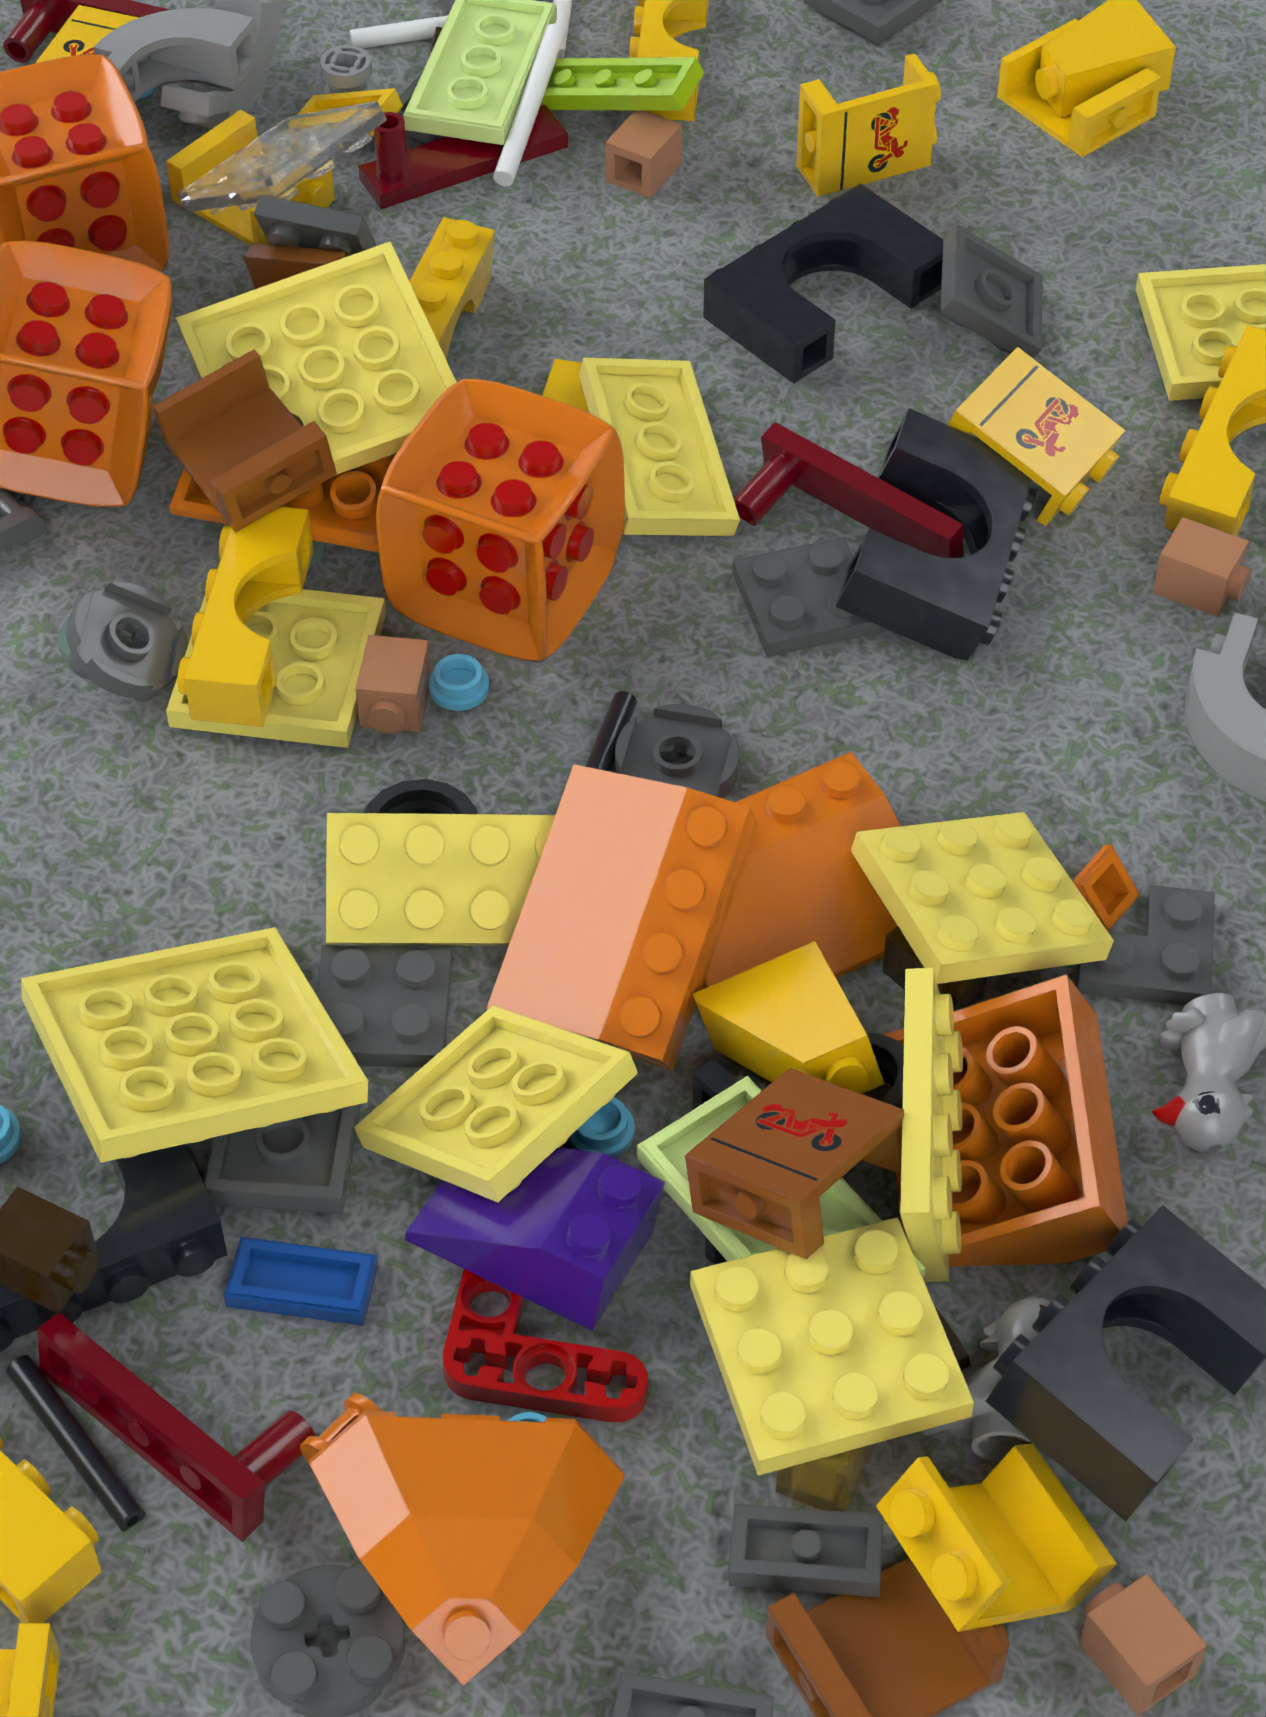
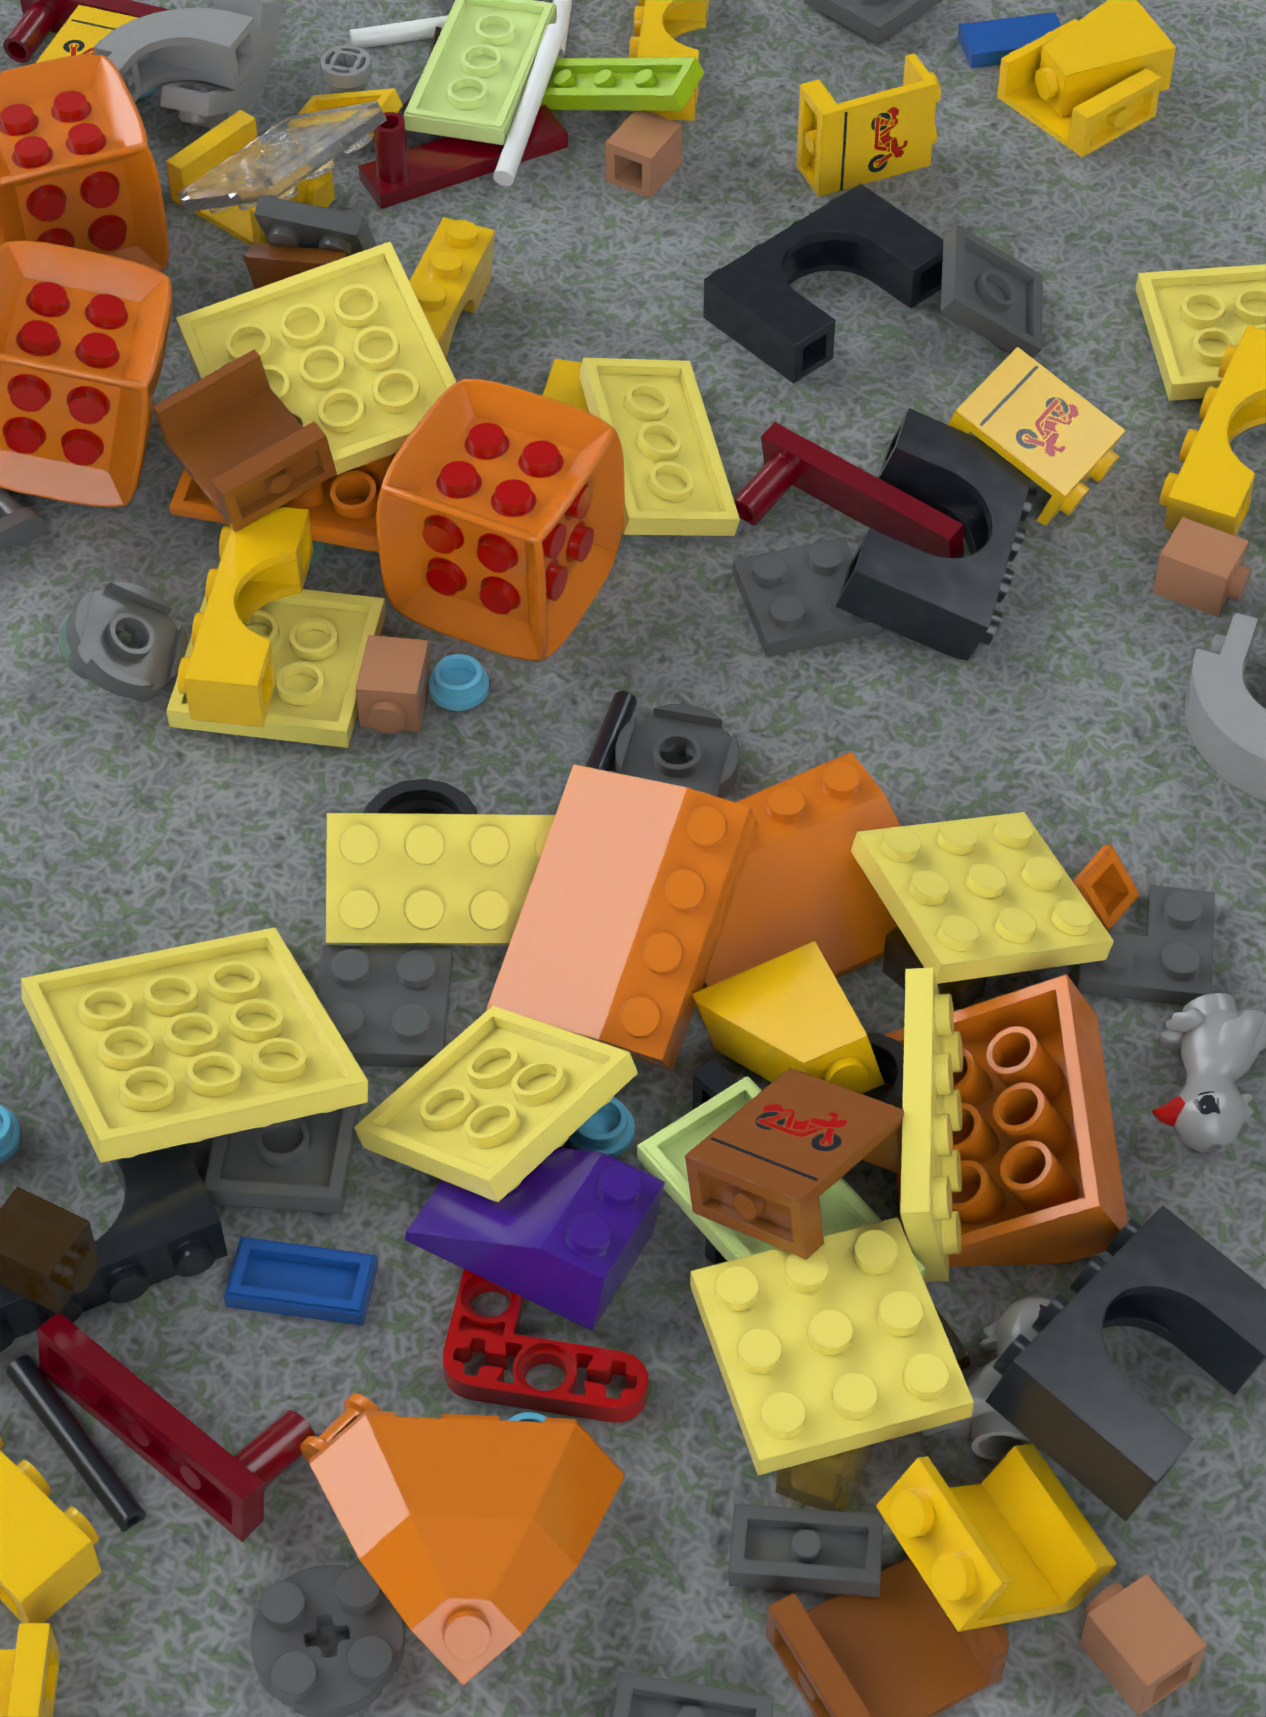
(991, 40): none -> blue tile

